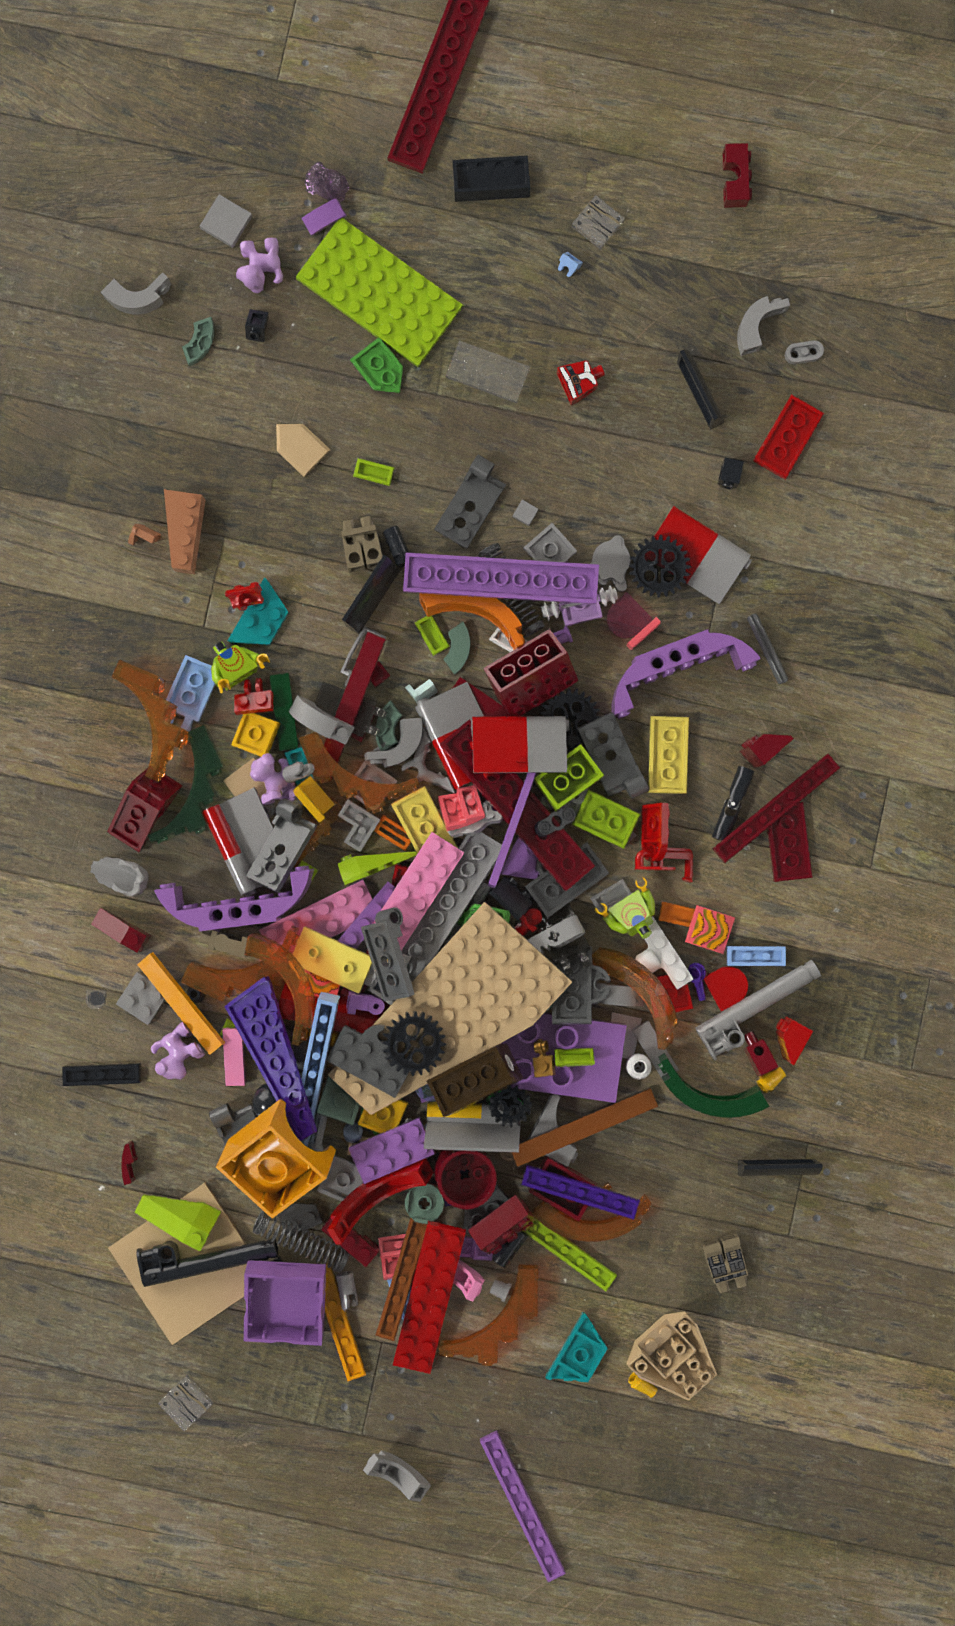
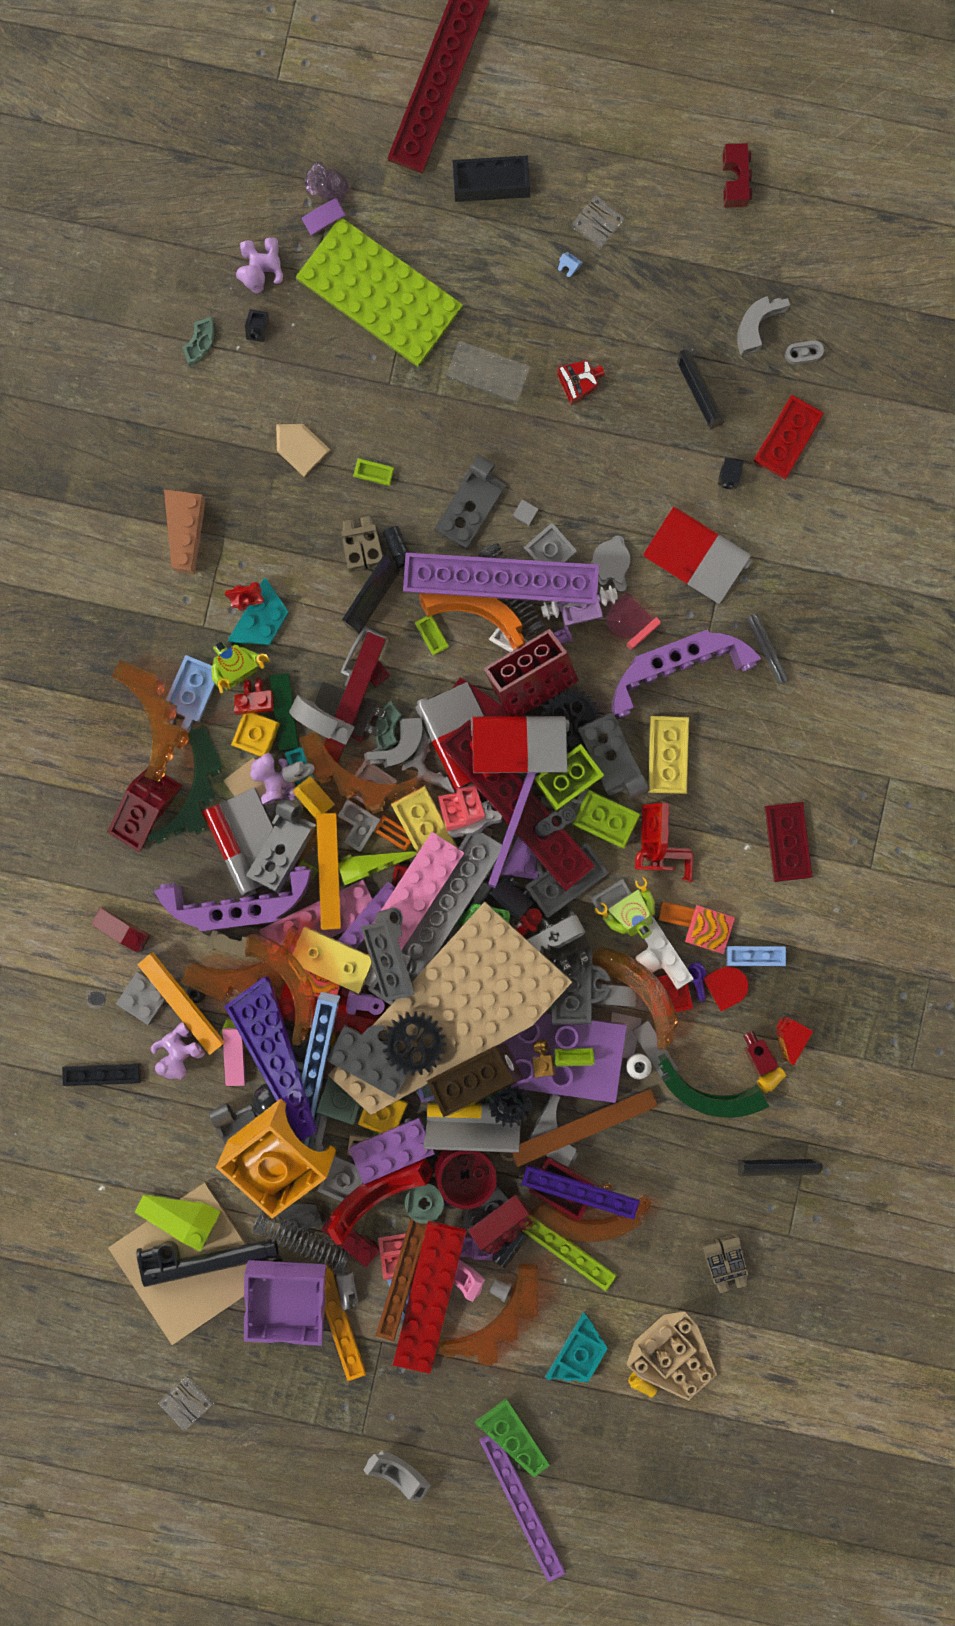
(121, 875): light grey hair -> none
(129, 1156): dark red slope -> none
(137, 302): light grey arch -> none
(143, 532): nougat tile -> none
(225, 221): light grey tile -> none
(328, 871): none -> light orange tile
(352, 1133): sand blue tile -> none
(379, 367): bright green tile -> none
(425, 690): light aqua tile -> none
(459, 648): sand green tile -> none
(511, 1435): none -> bright green wing
(642, 565): black gear -> none
(717, 1030): light grey piece -> none
(737, 791): black piece -> none
(763, 748): dark red slope -> none
(775, 808): dark red tile -> none

